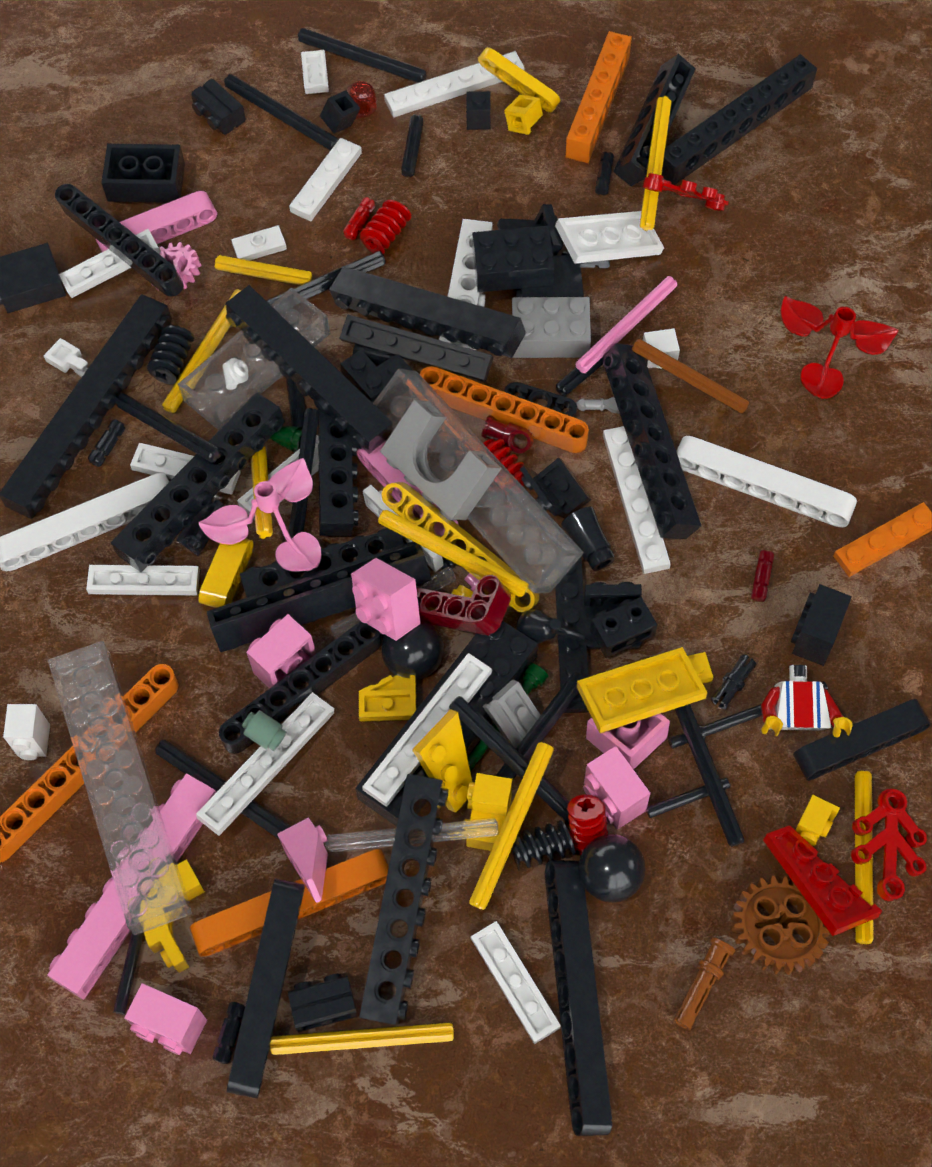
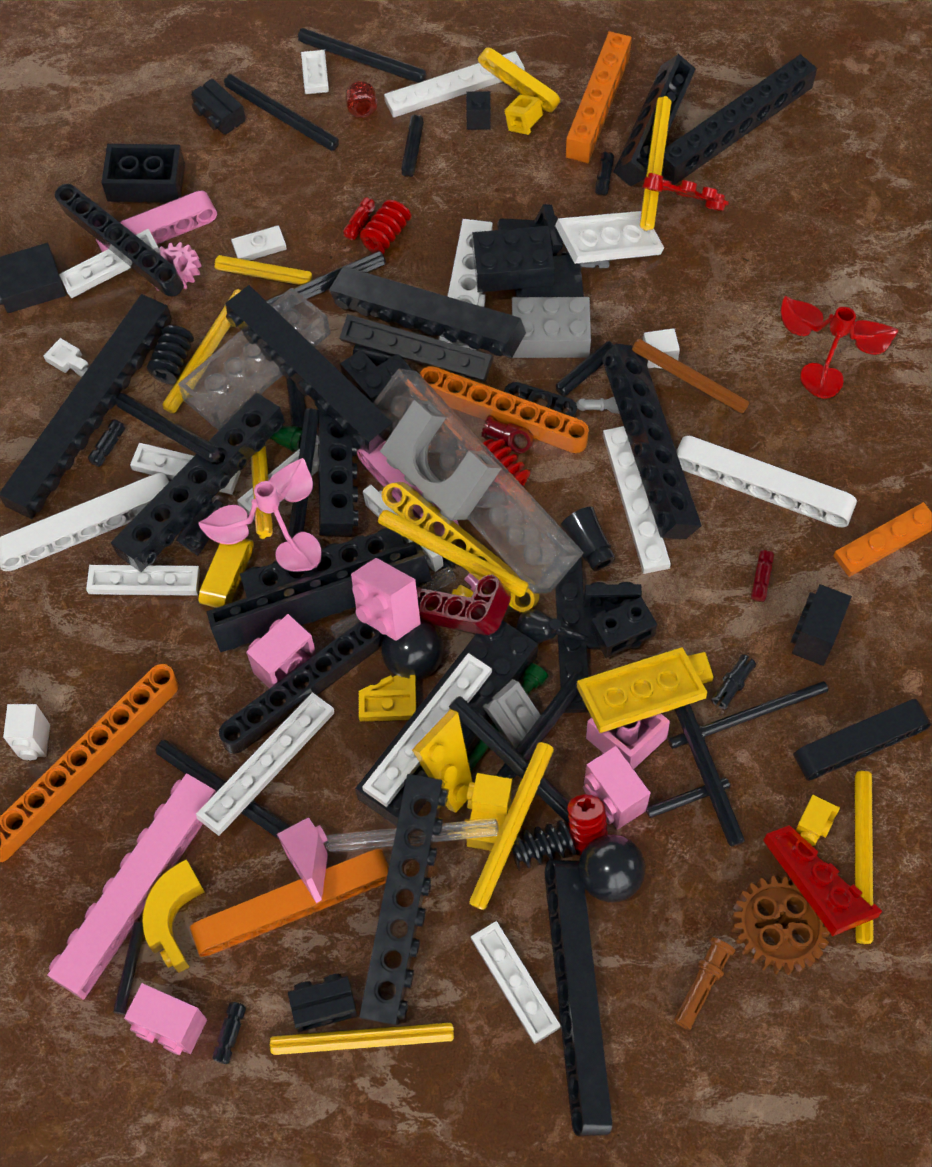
(119, 789): clear brick -> none
(235, 373): white plate -> none
(264, 730): sand green brick -> none
(265, 989): black beam -> none
(325, 179): white plate -> none
(339, 112): black brick -> none
(556, 488): black bracket -> none
(590, 358): bright pink axle -> none
(801, 706): torso -> none
(892, 841): red plant -> none

